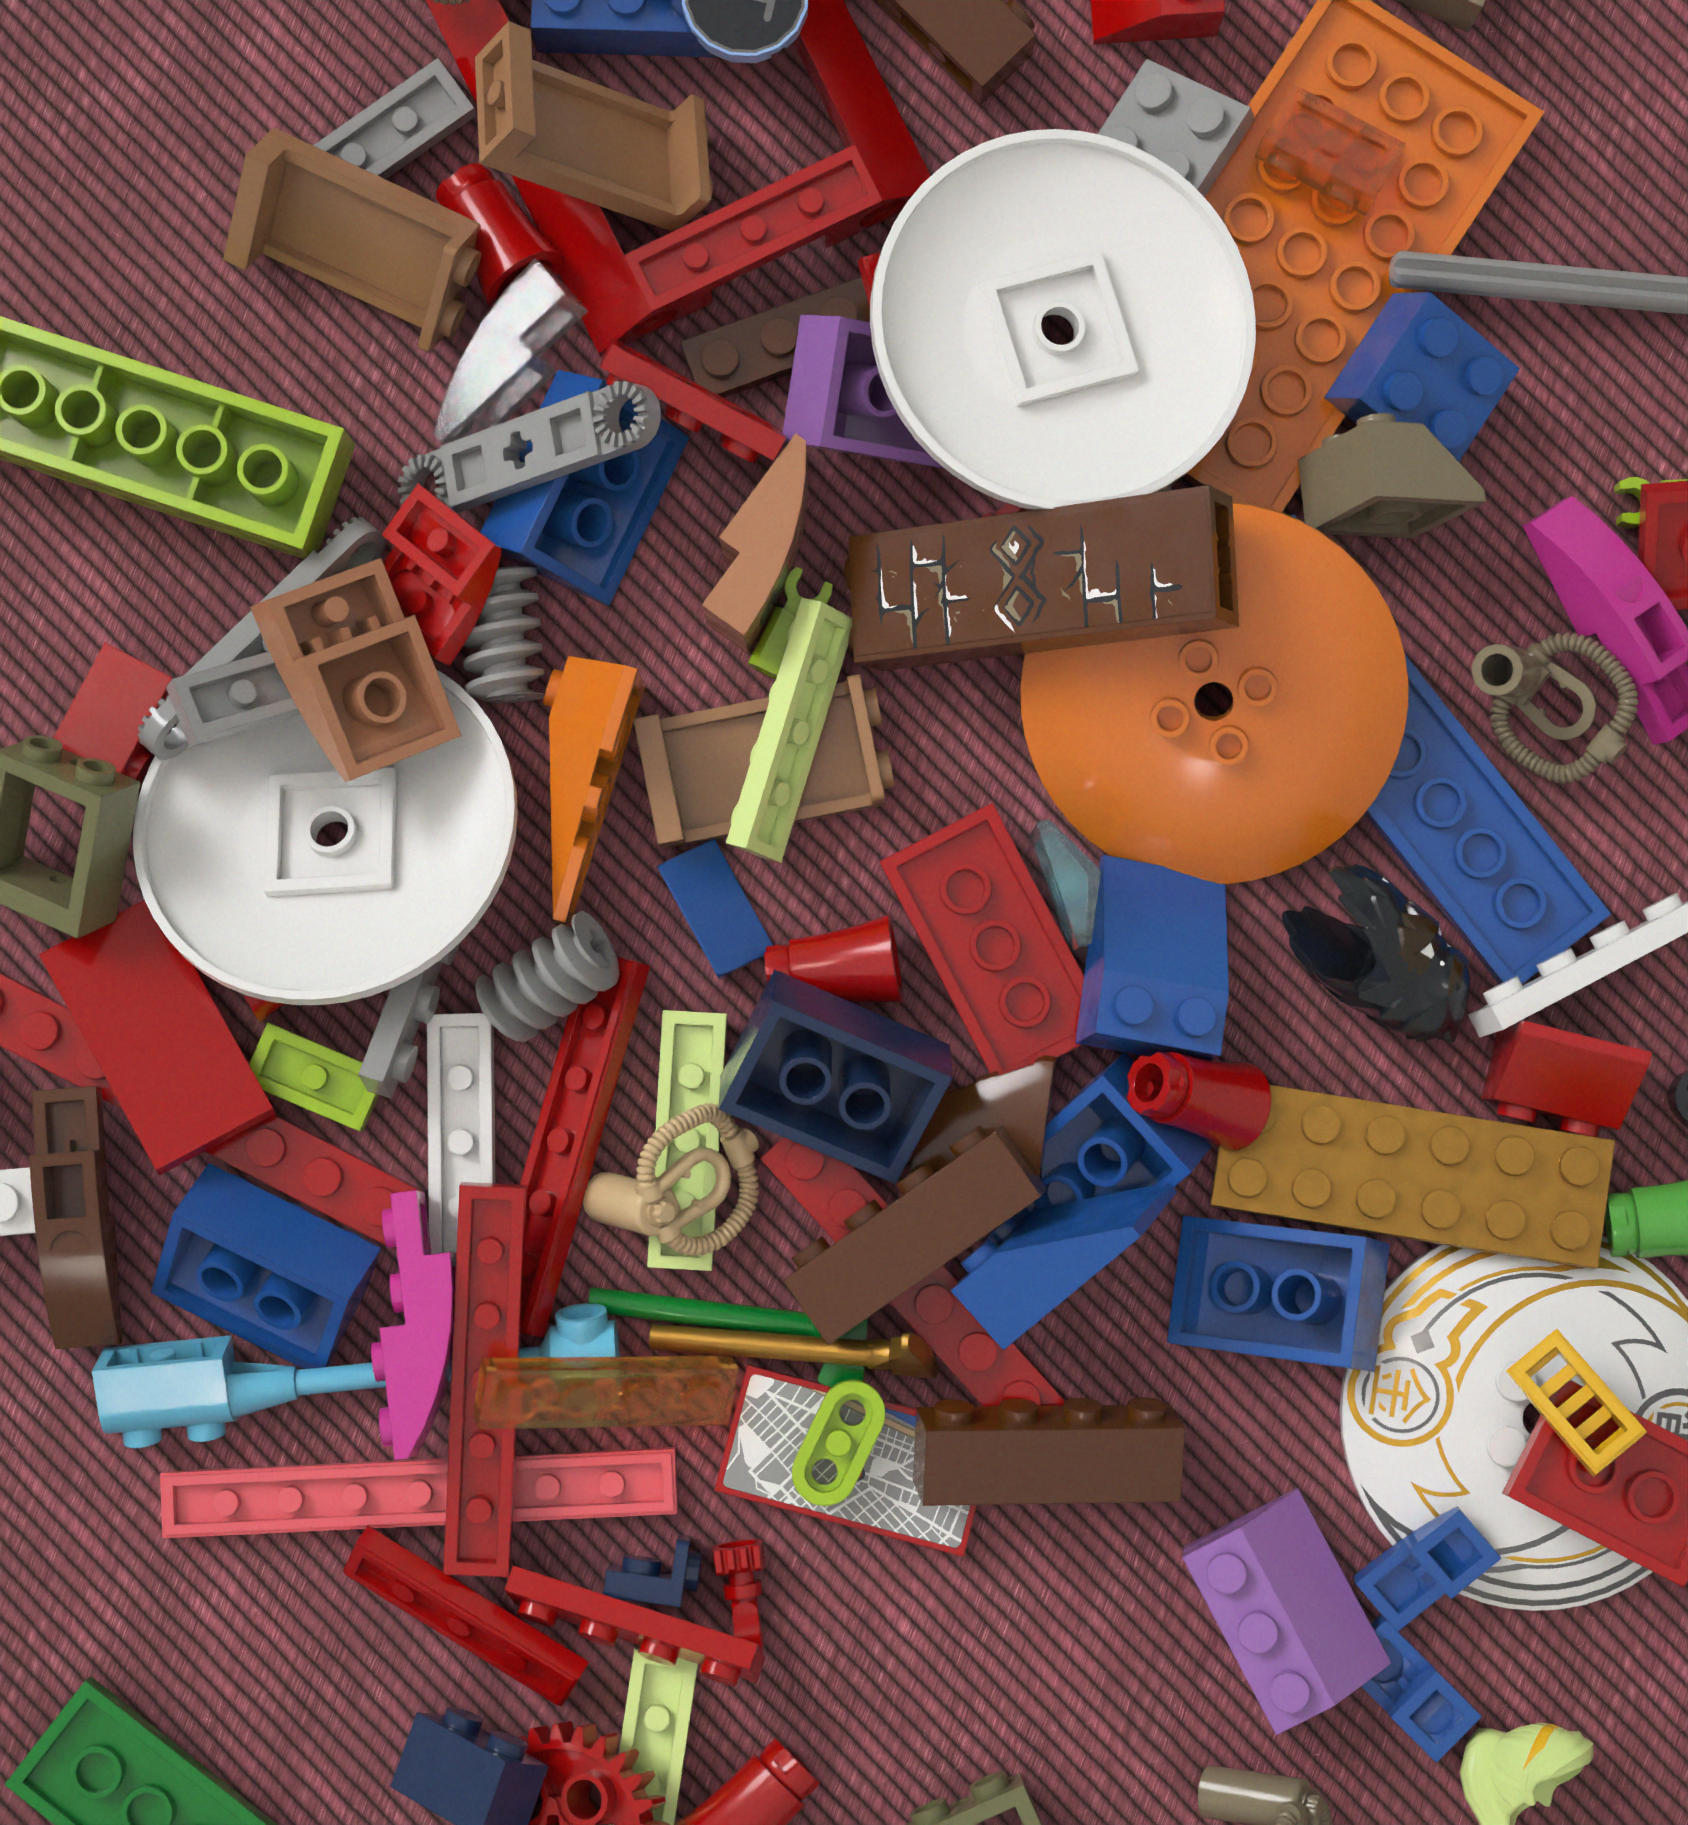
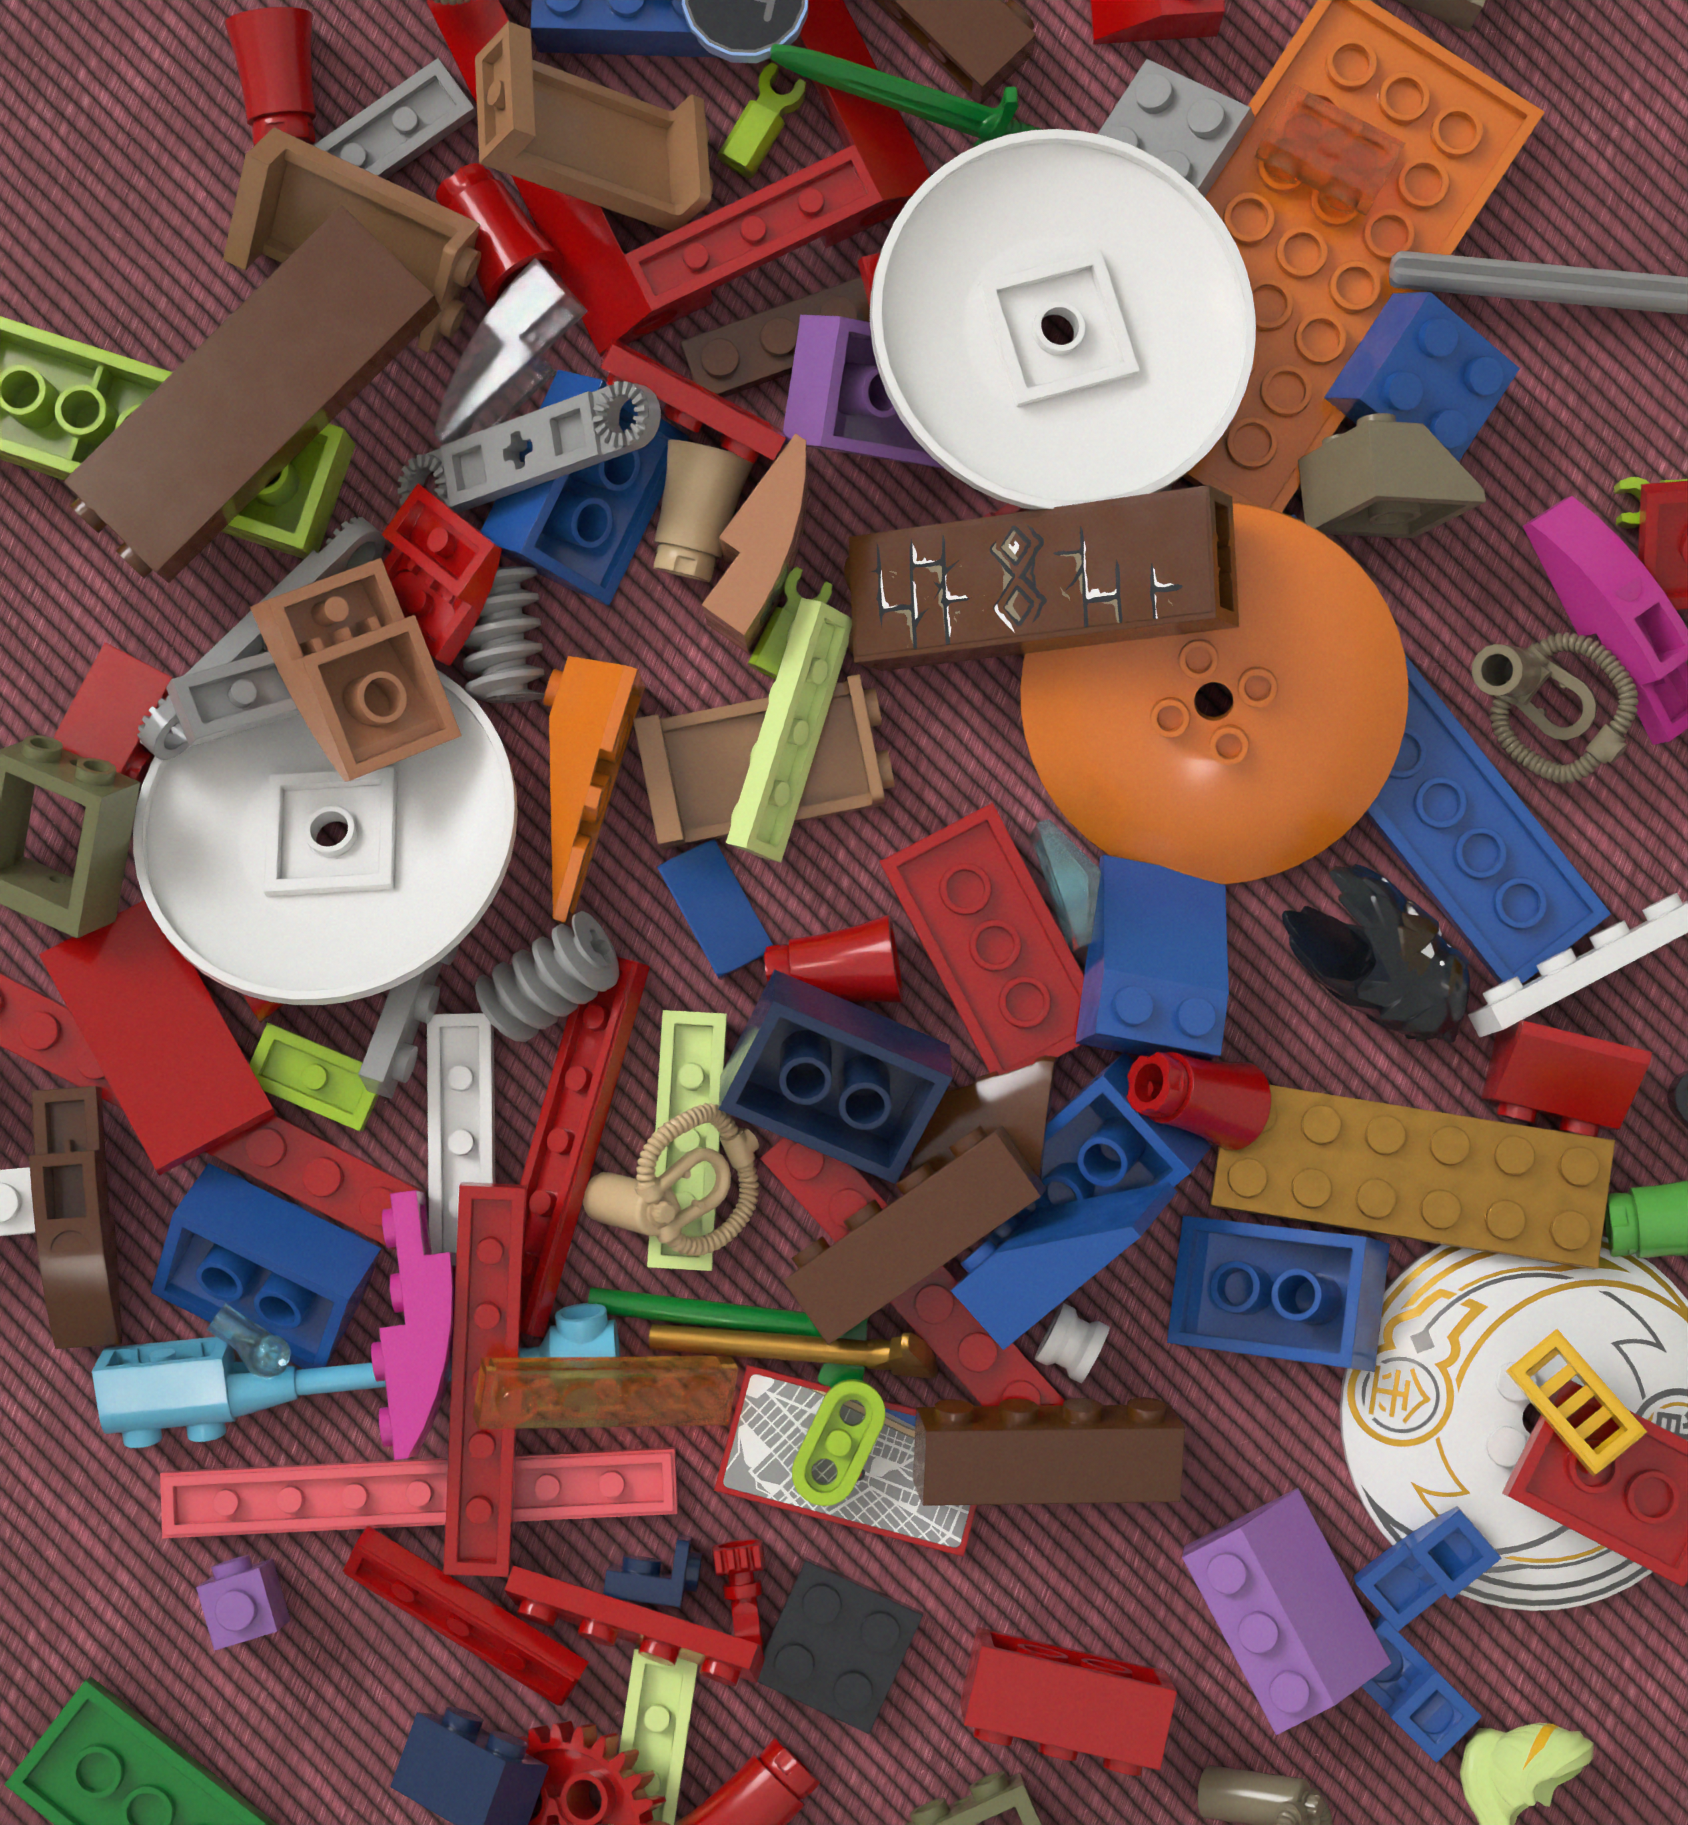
(242, 1601): none -> medium lavender brick
(251, 397): none -> reddish brown brick
(259, 1349): none -> clear light blue arm
(275, 69): none -> red plant
(697, 507): none -> tan plant
(759, 124): none -> lime bar
(838, 1645): none -> black plate
(905, 95): none -> green sword
(1067, 1701): none -> red brick
(1072, 1343): none -> white wheel

